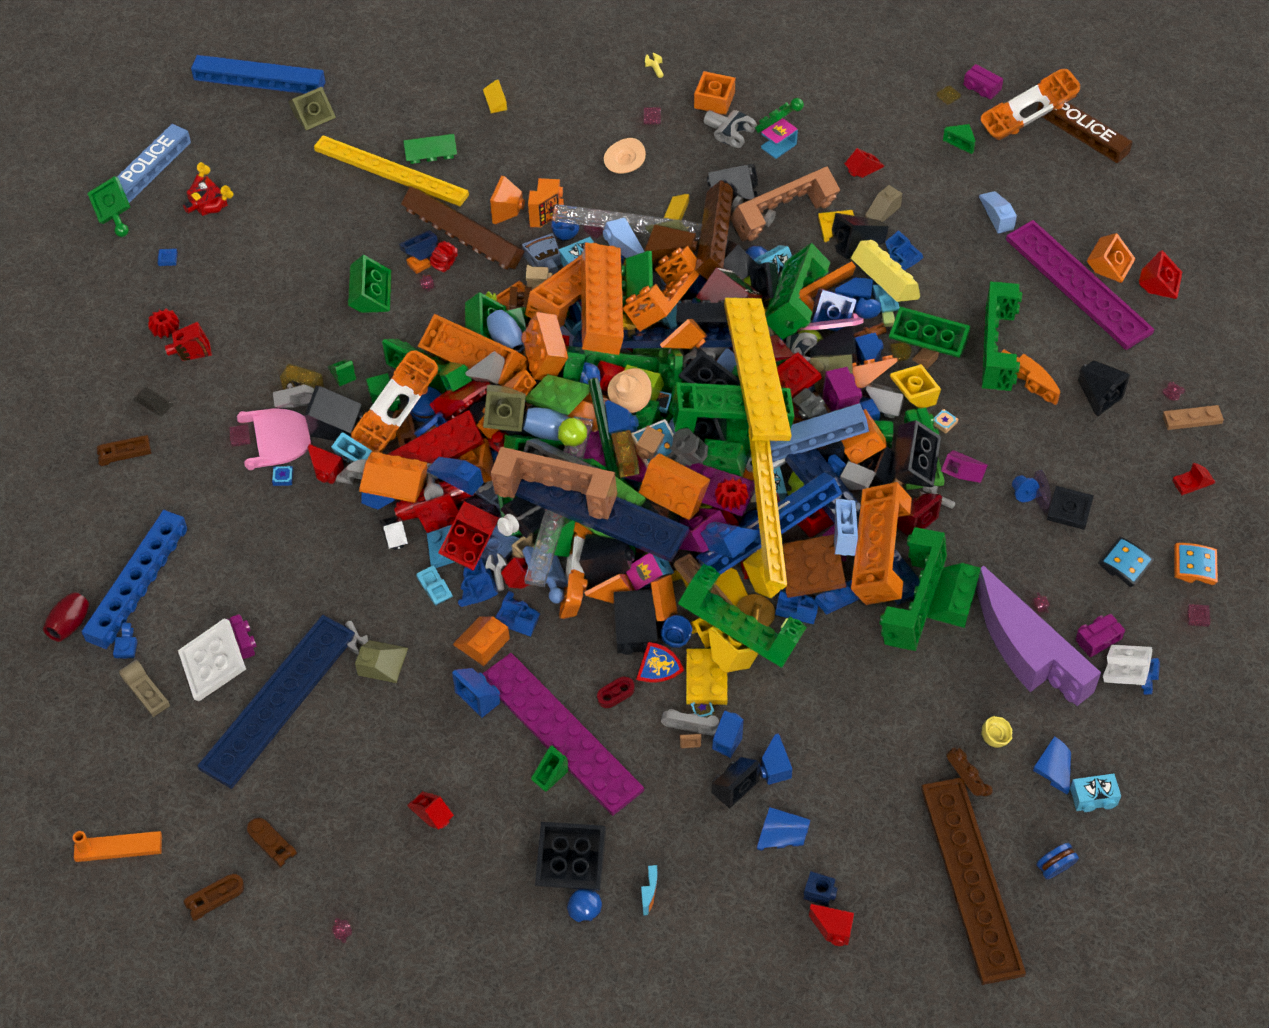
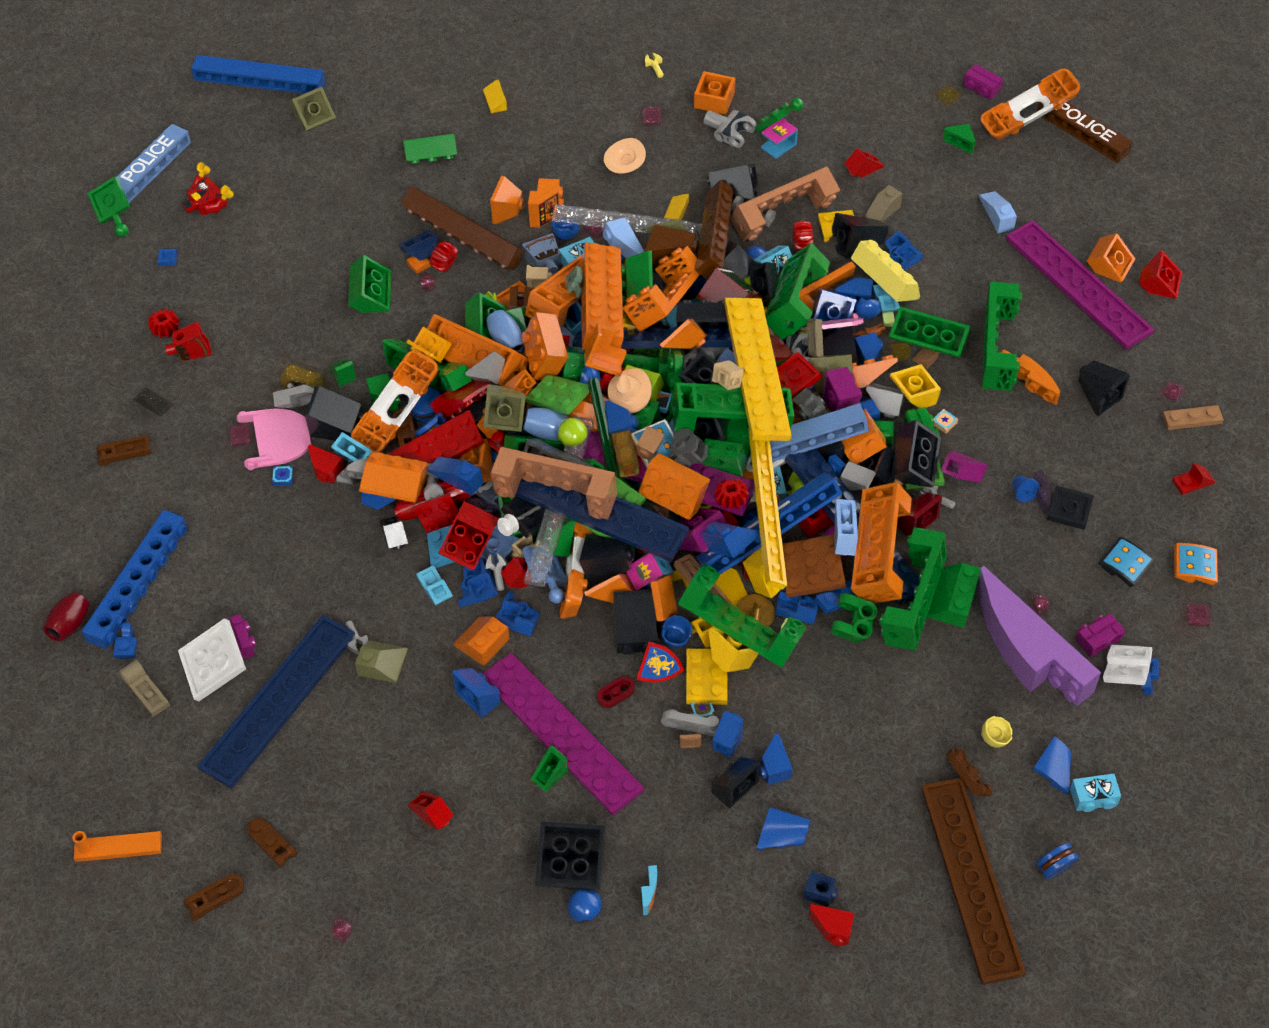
(391, 170): yellow plate -> none
(430, 344): none -> light orange bracket
(574, 280): none -> sand green plate
(601, 354): none -> orange panel
(731, 375): none -> tan window
(802, 234): none -> red gear
(815, 337): none -> dark tan tile
(849, 631): none -> green piece

